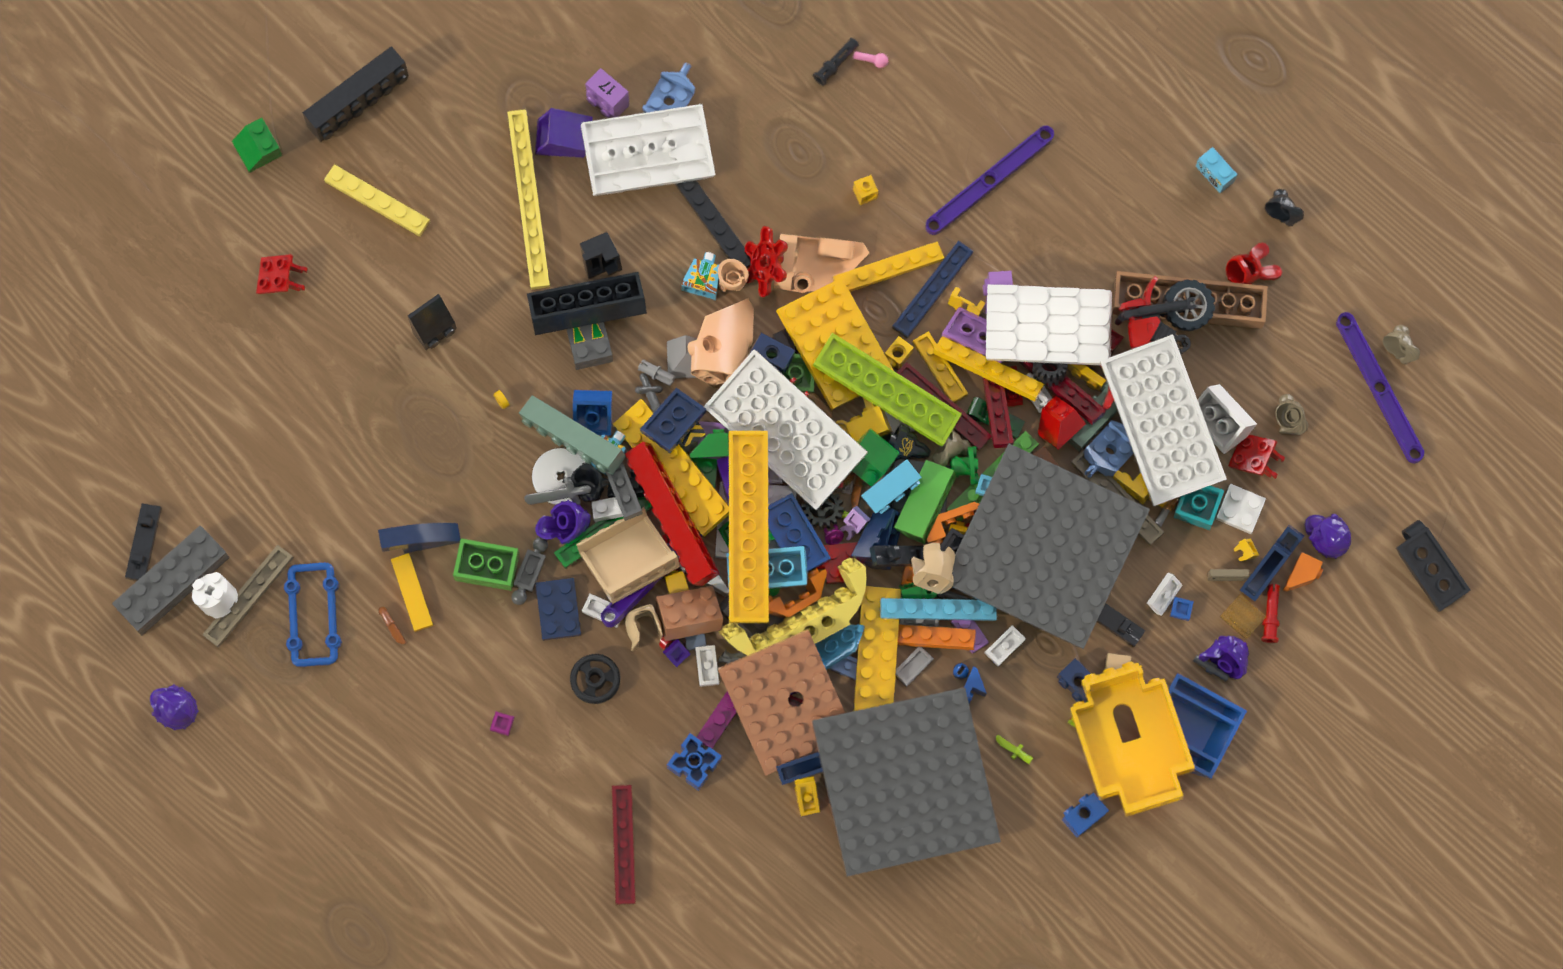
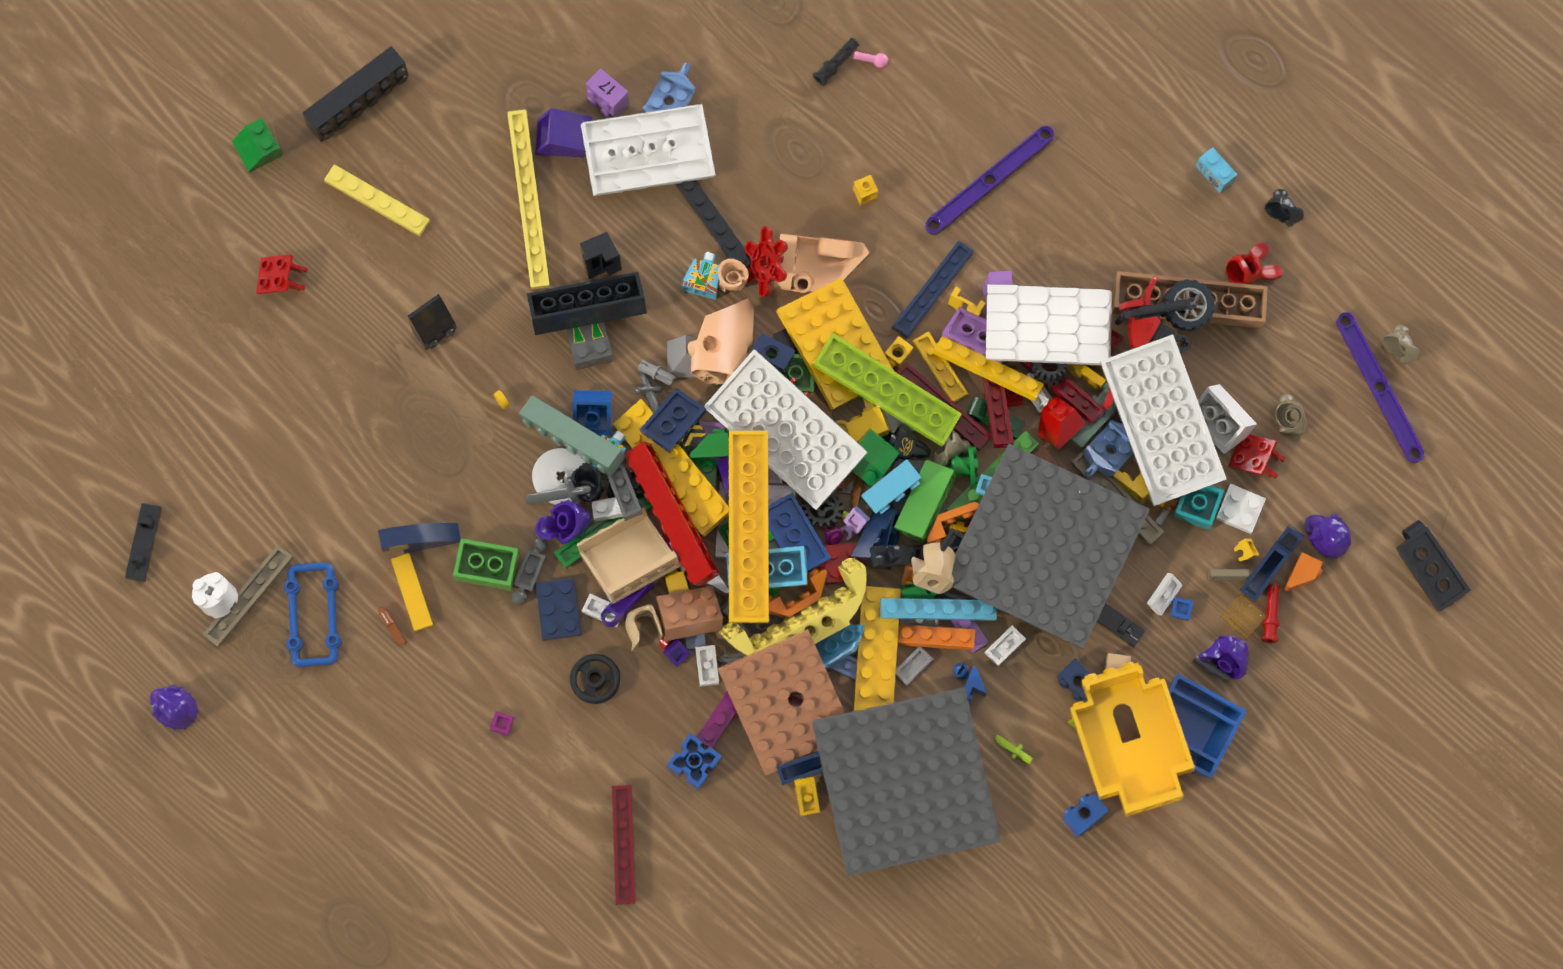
(170, 580): dark grey brick -> none
(891, 266): yellow plate -> none

